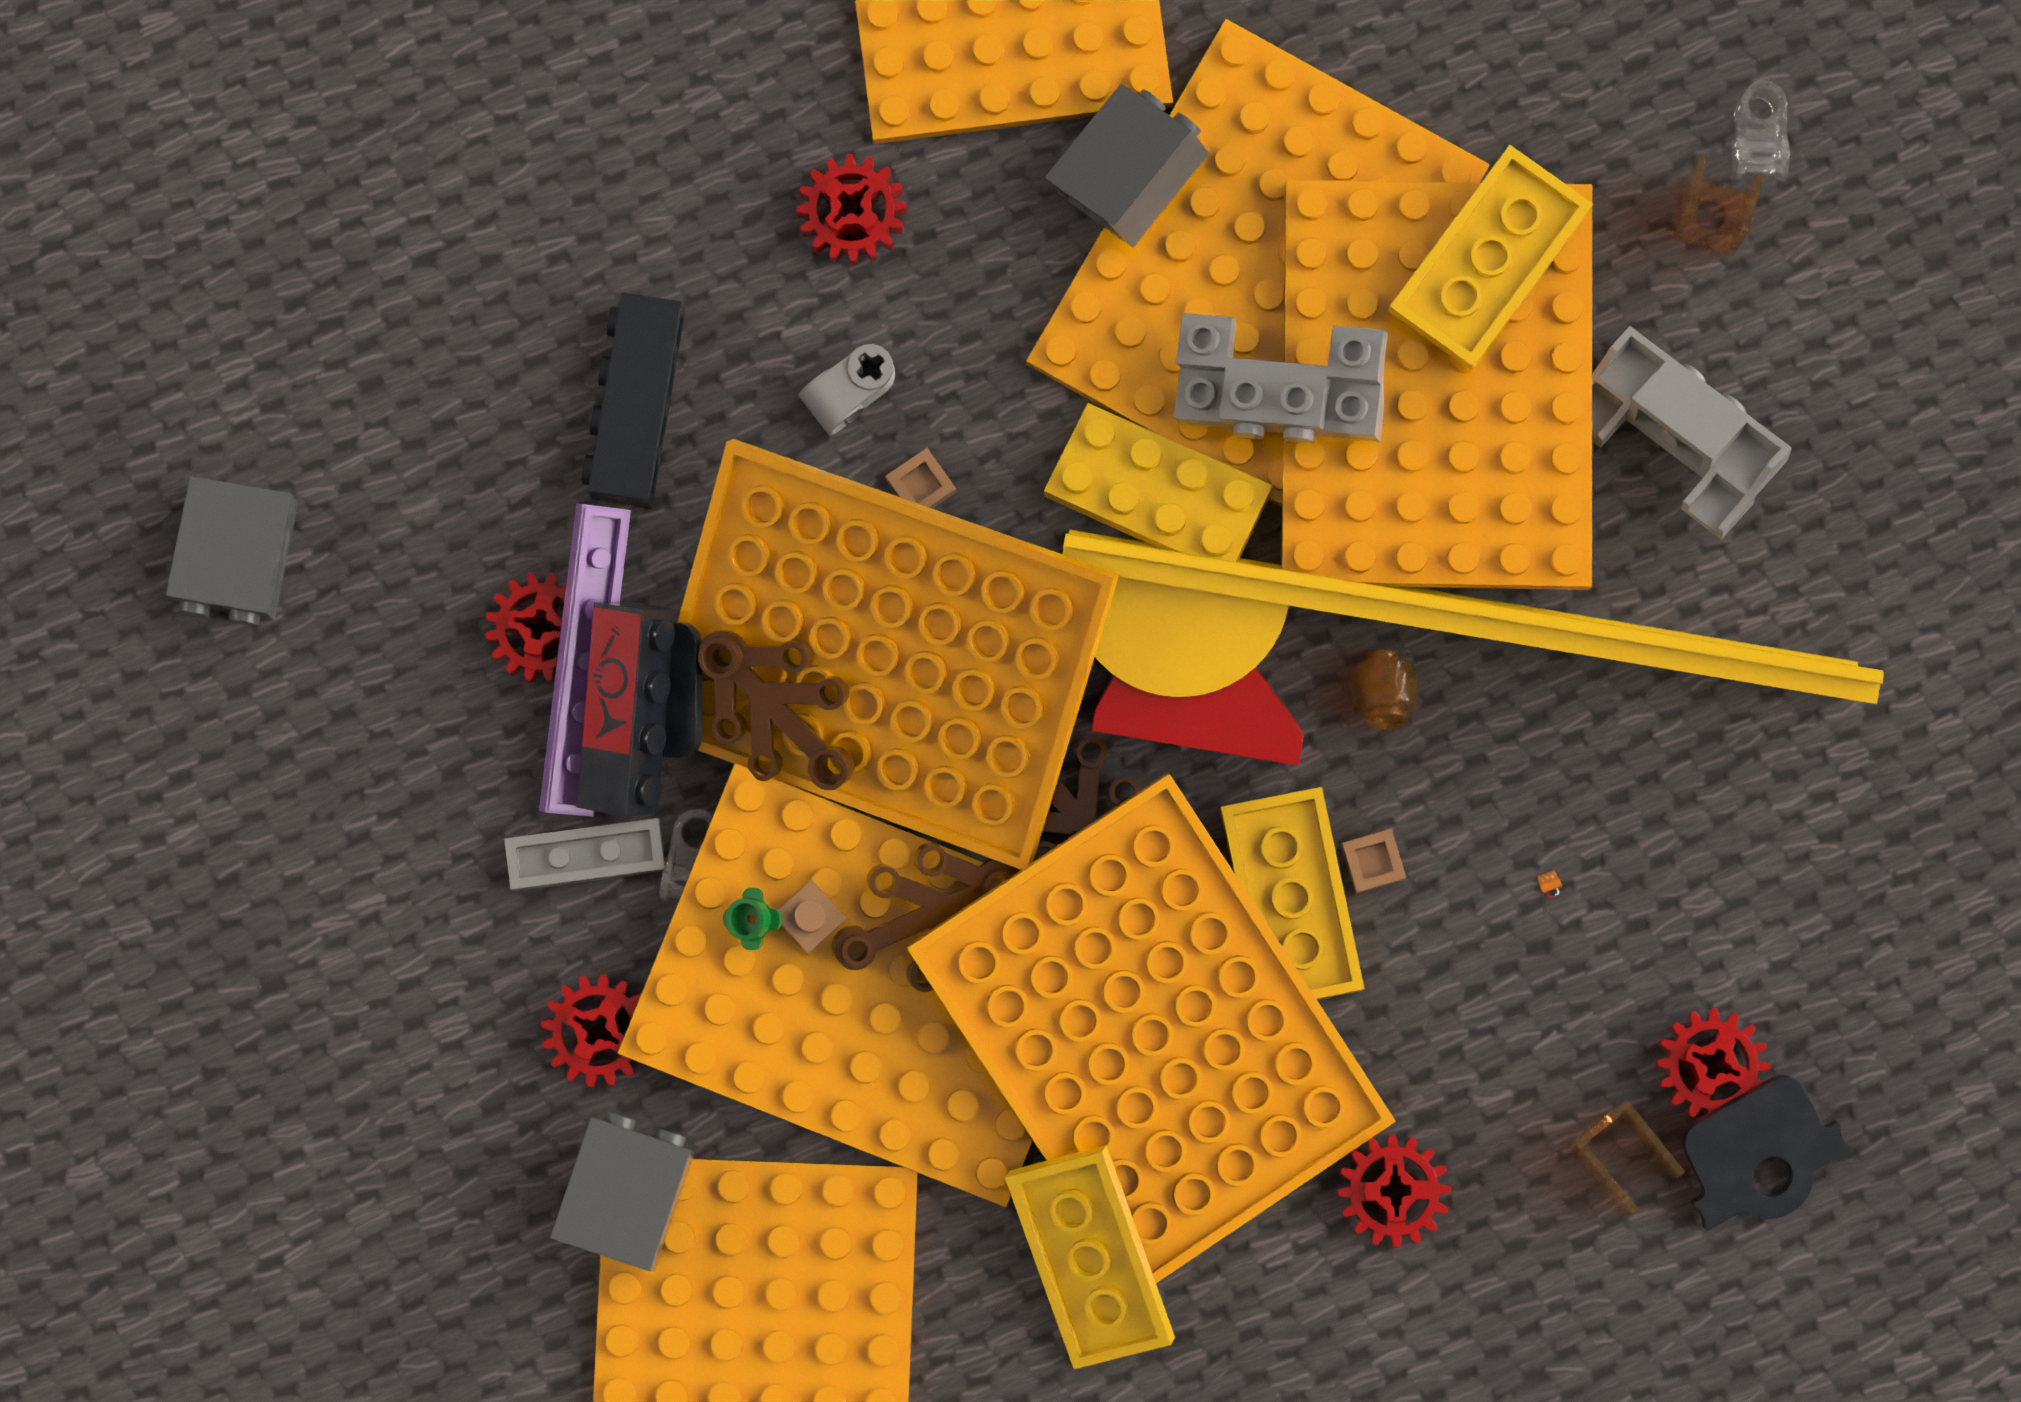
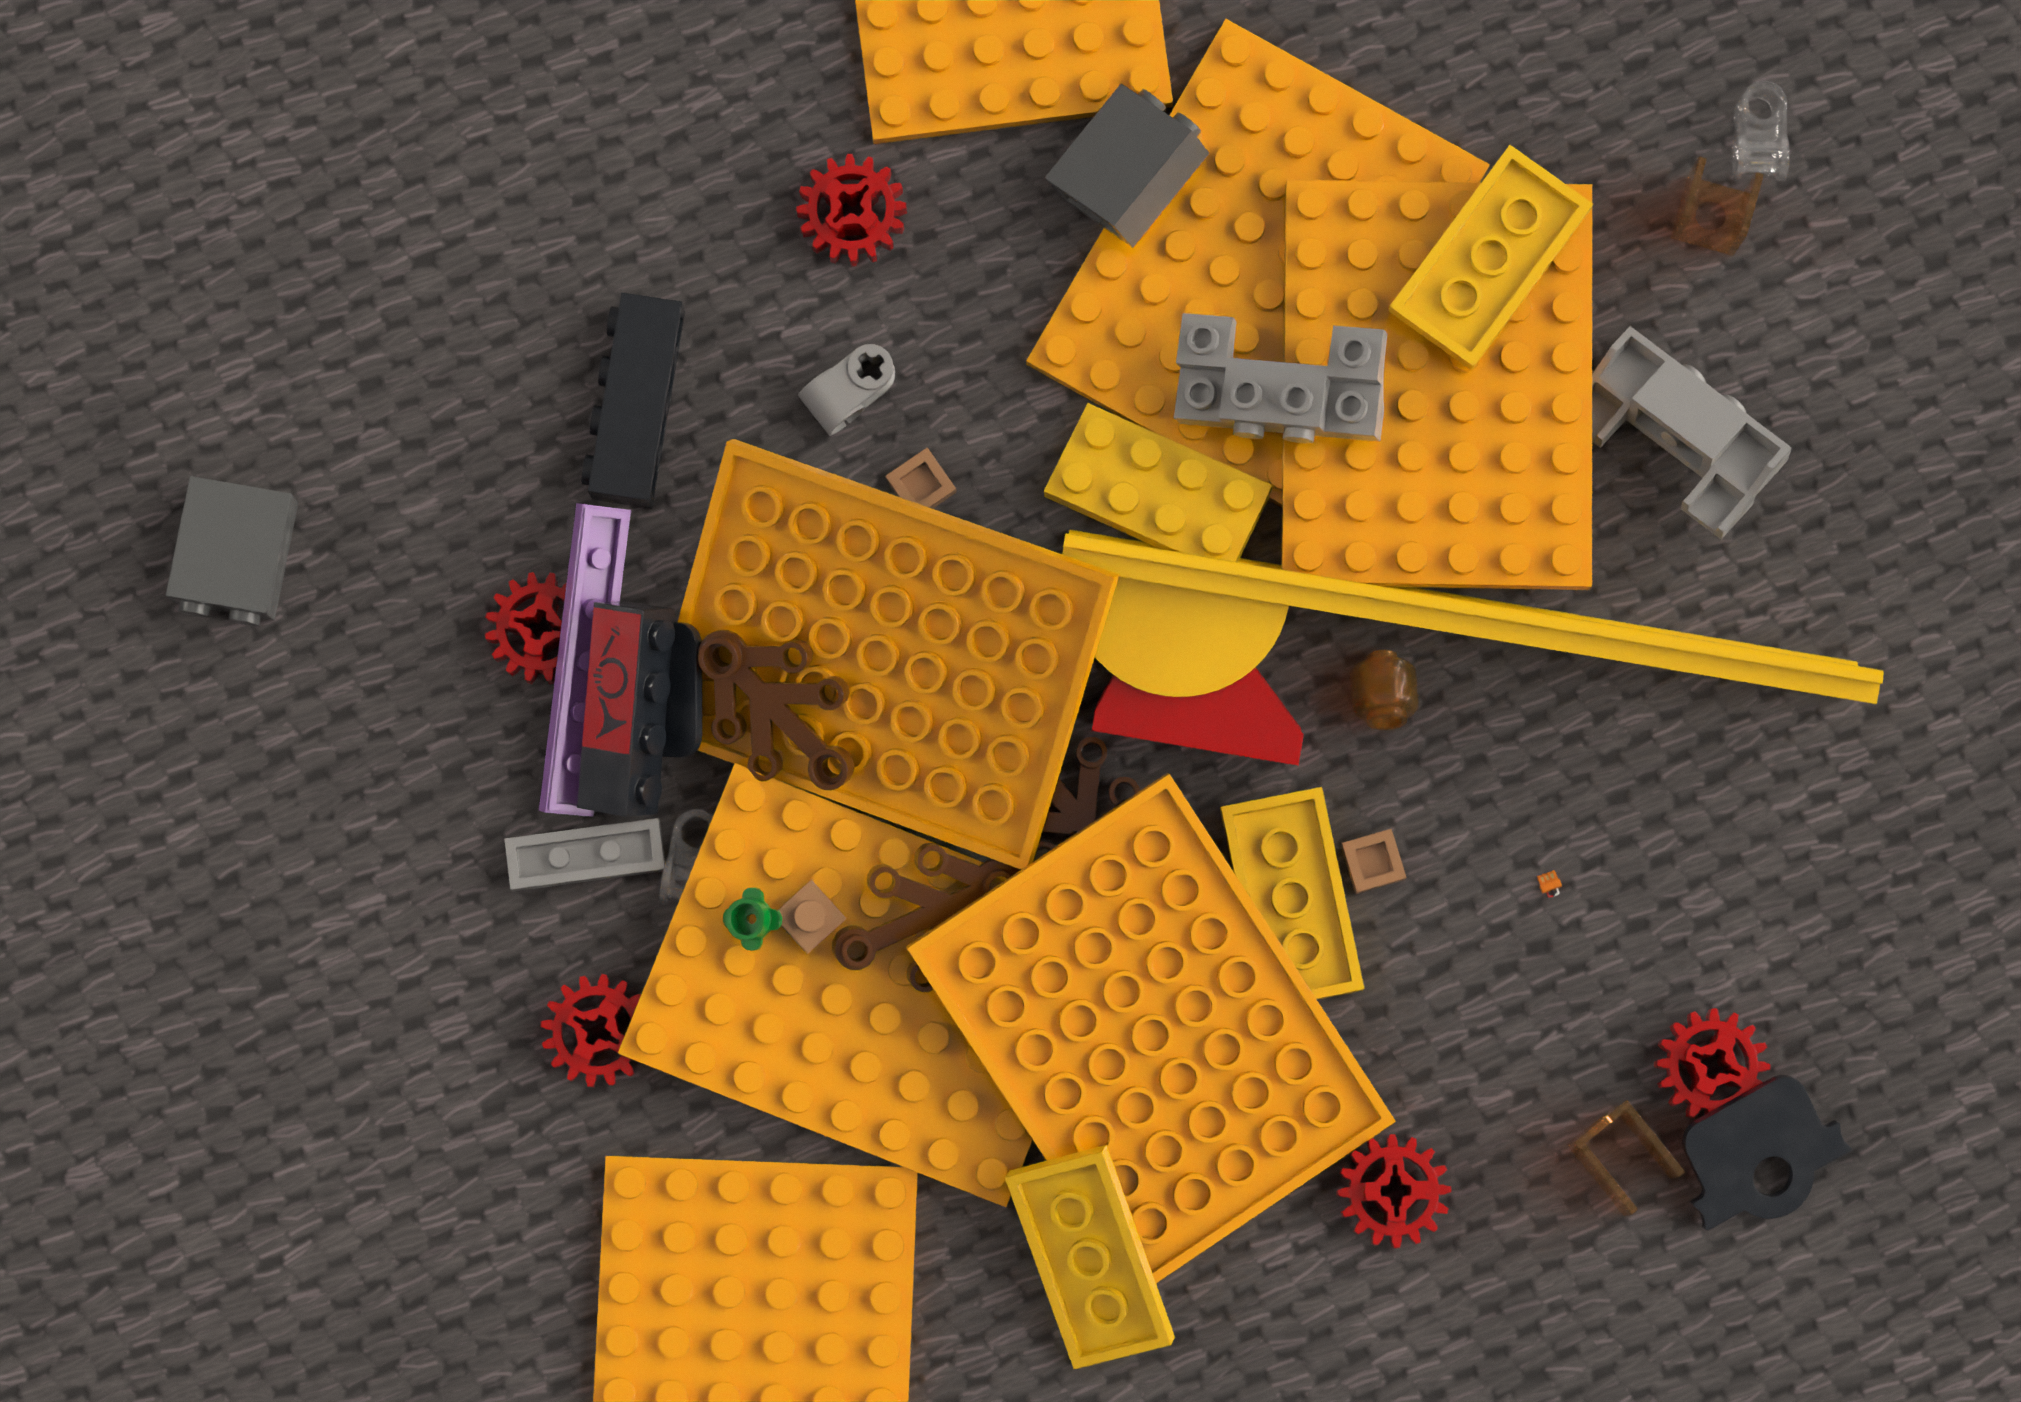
(623, 1191): dark grey brick -> none

